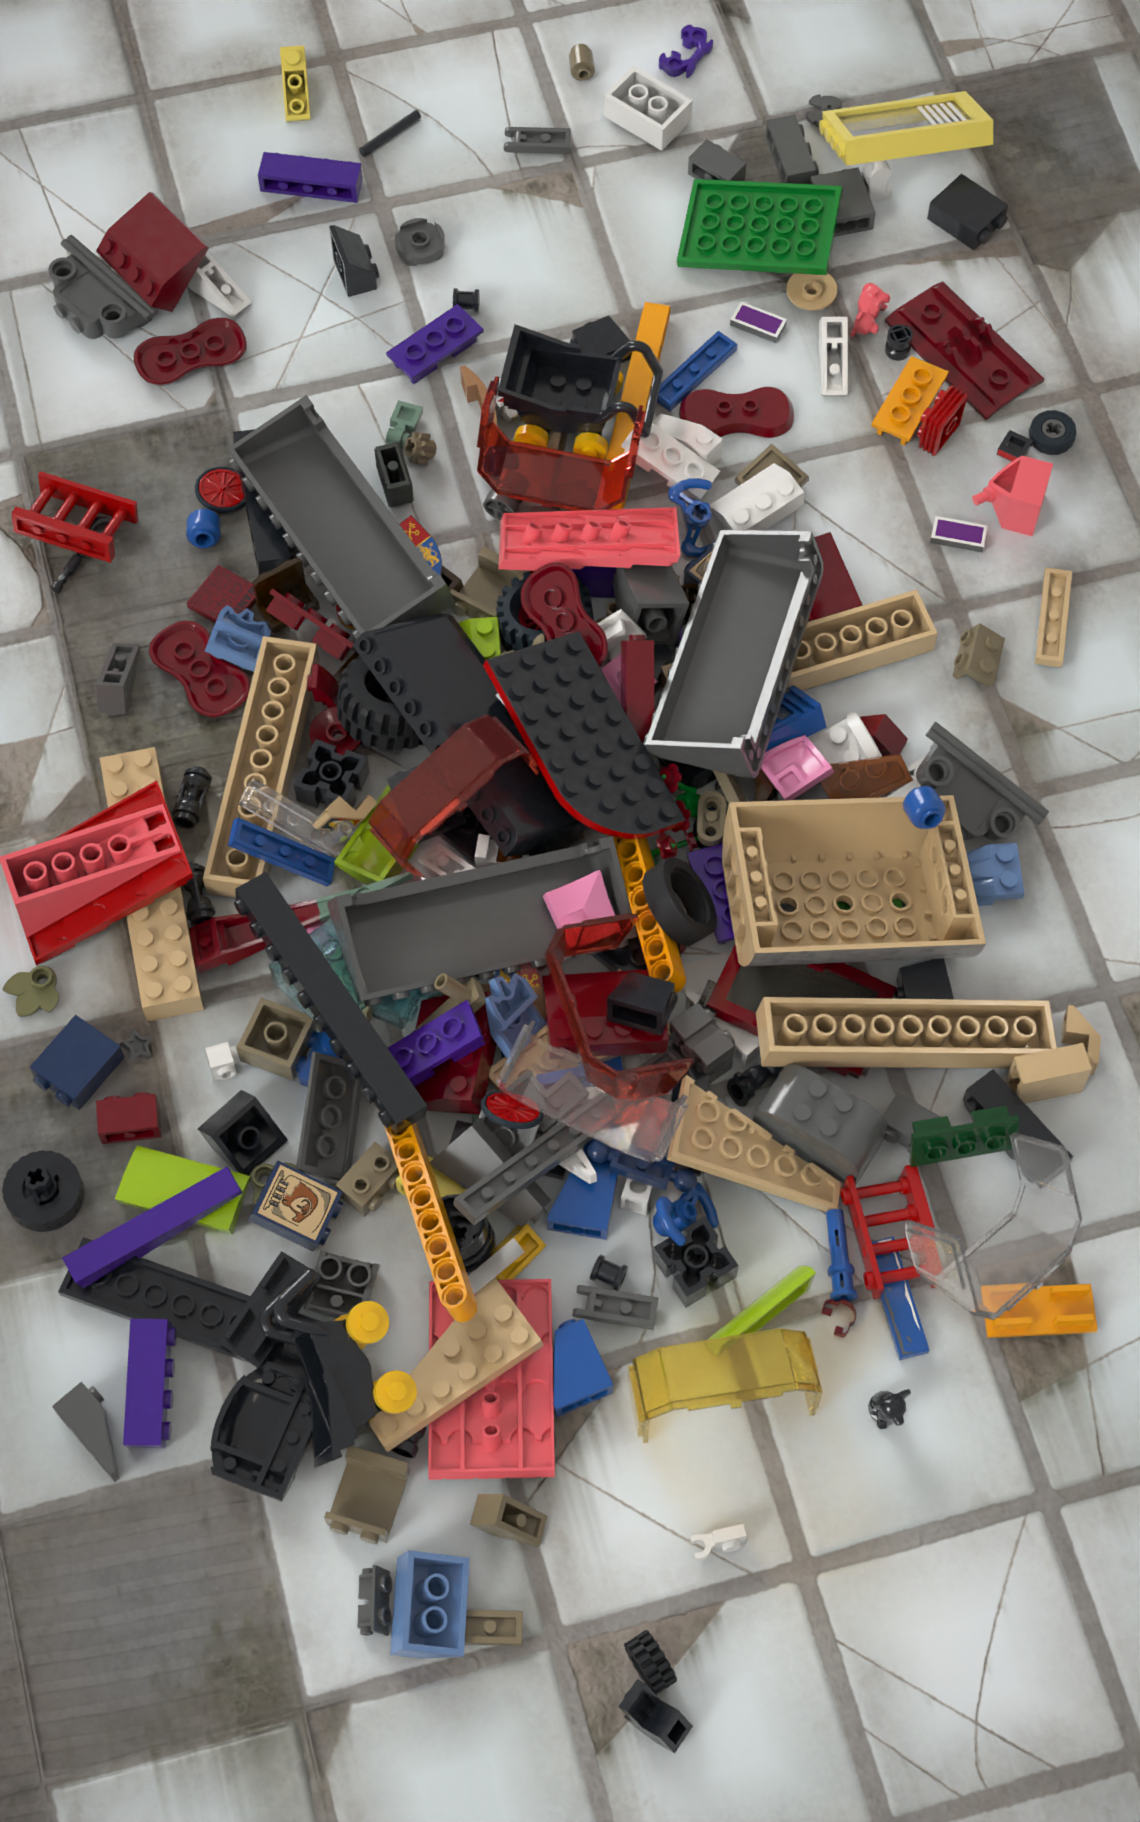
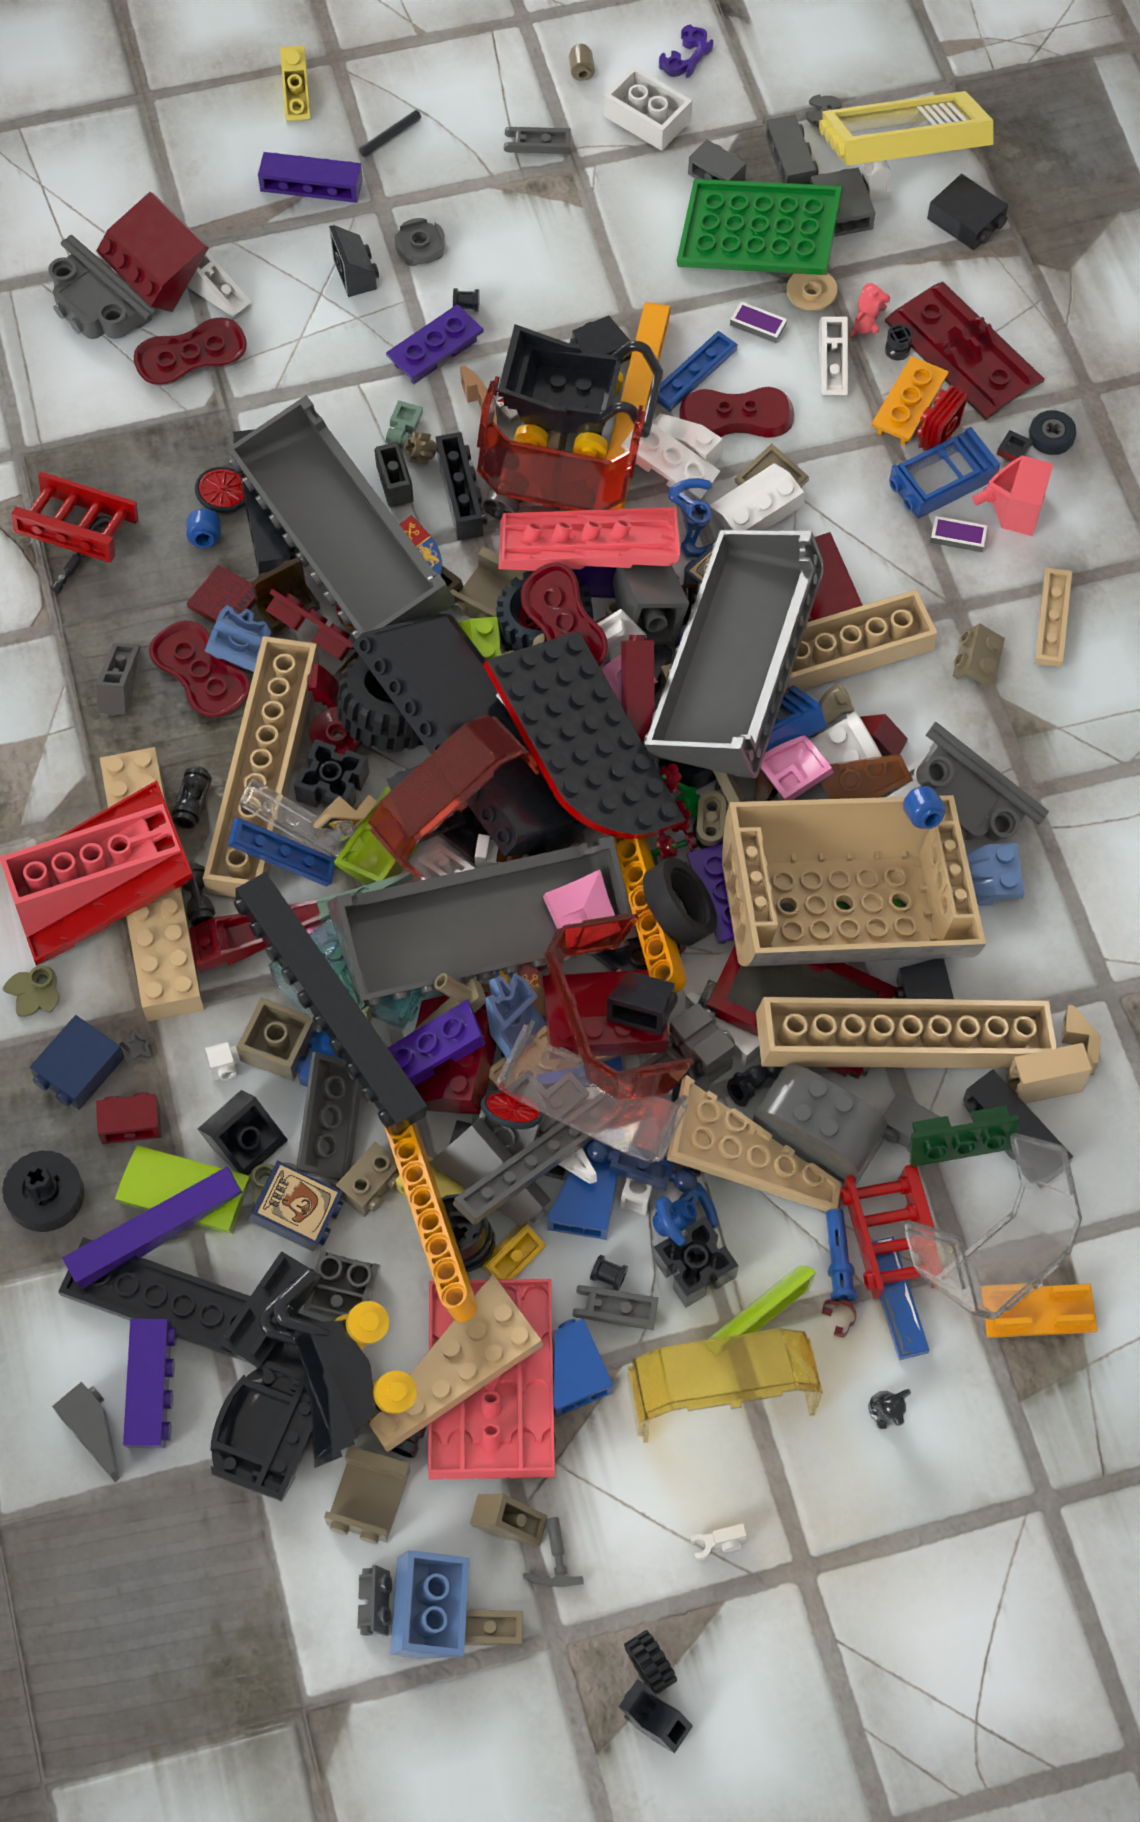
(459, 486): none -> black brick
(495, 1265): white sticker -> none
(557, 1551): none -> dark grey piece
(835, 703): none -> dark tan animal
(944, 473): none -> blue door

